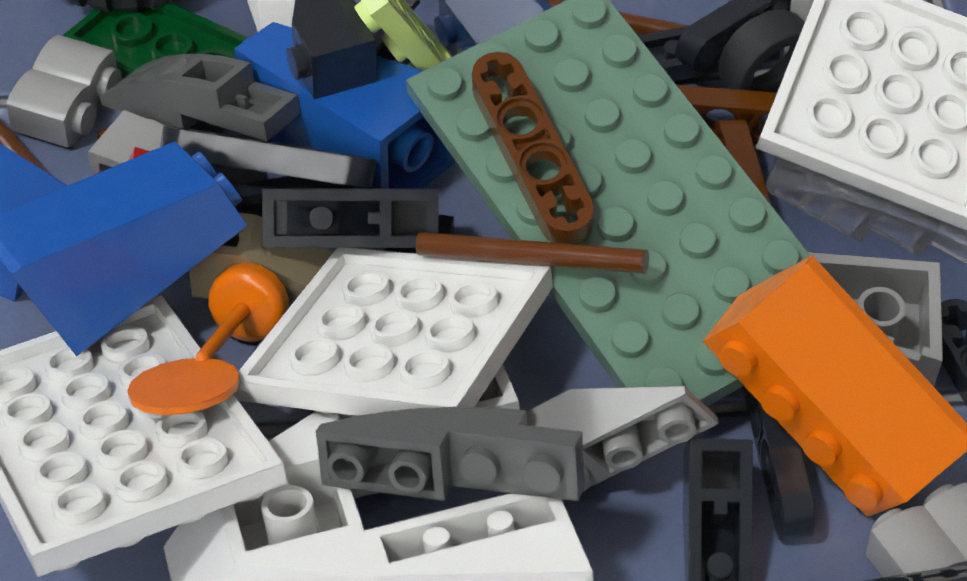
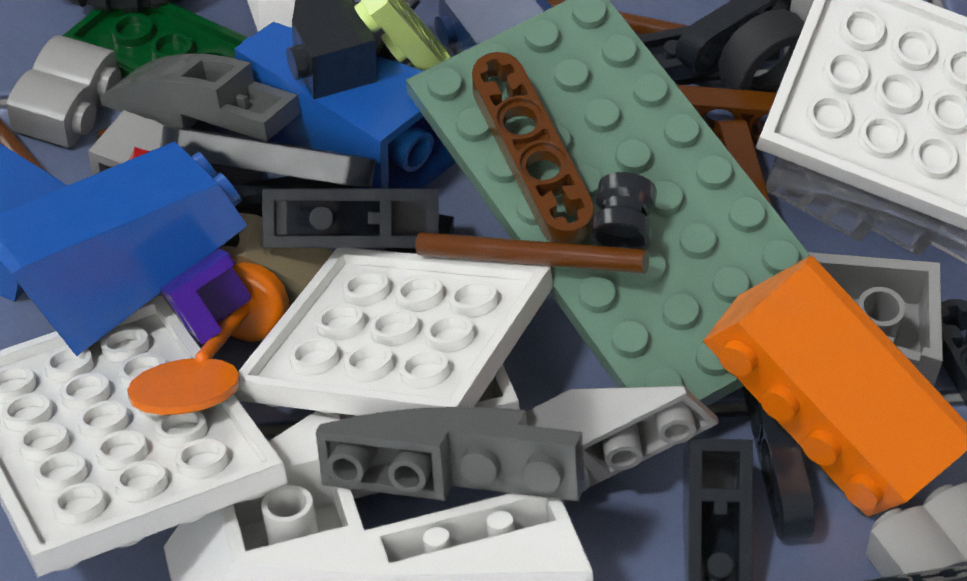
(206, 294): none -> dark purple panel
(624, 205): none -> black wheel

